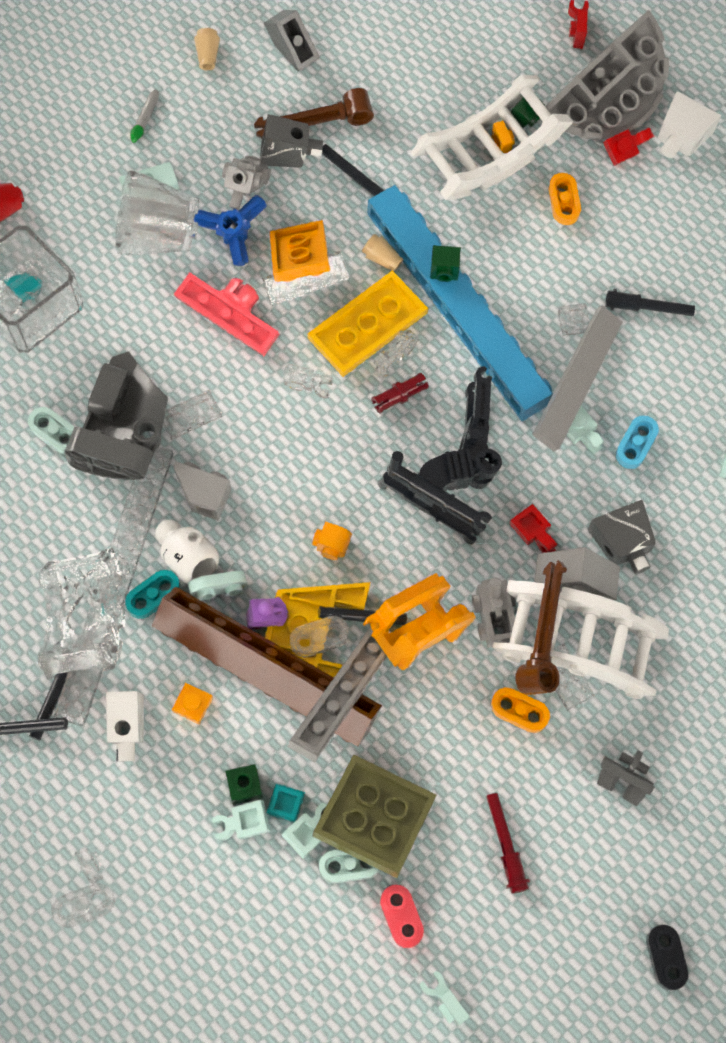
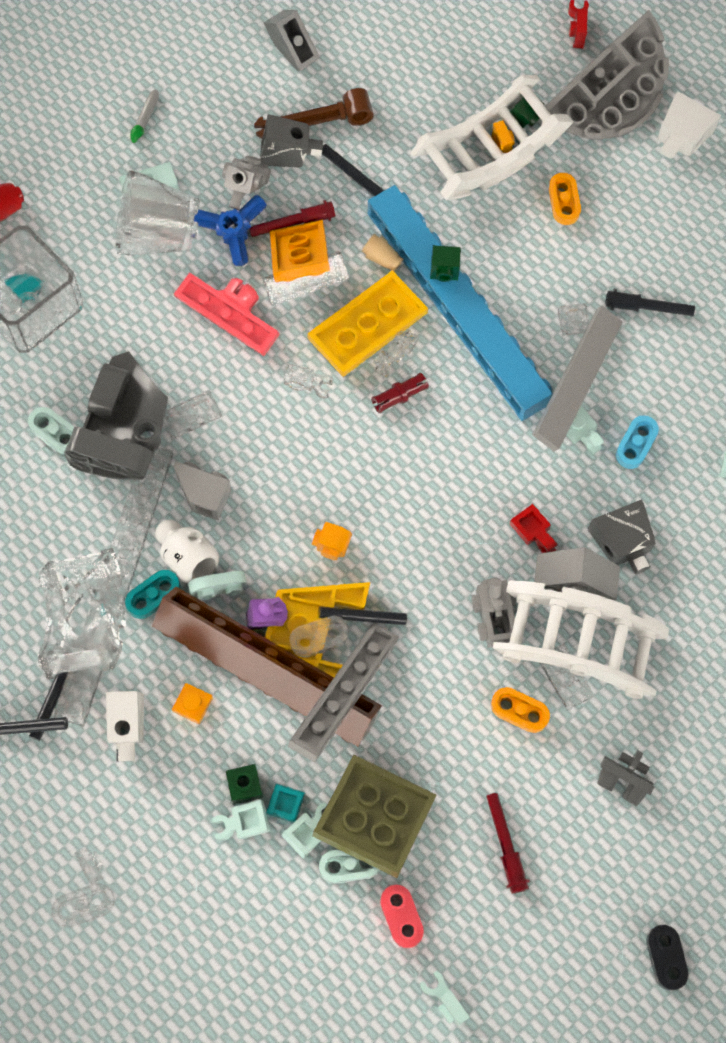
(207, 46): tan cone -> none
(311, 214): none -> dark red pin
(423, 632): light orange animal -> none
(453, 469): black piece -> none
(539, 673): reddish brown piece -> none
(624, 145): red plate -> none

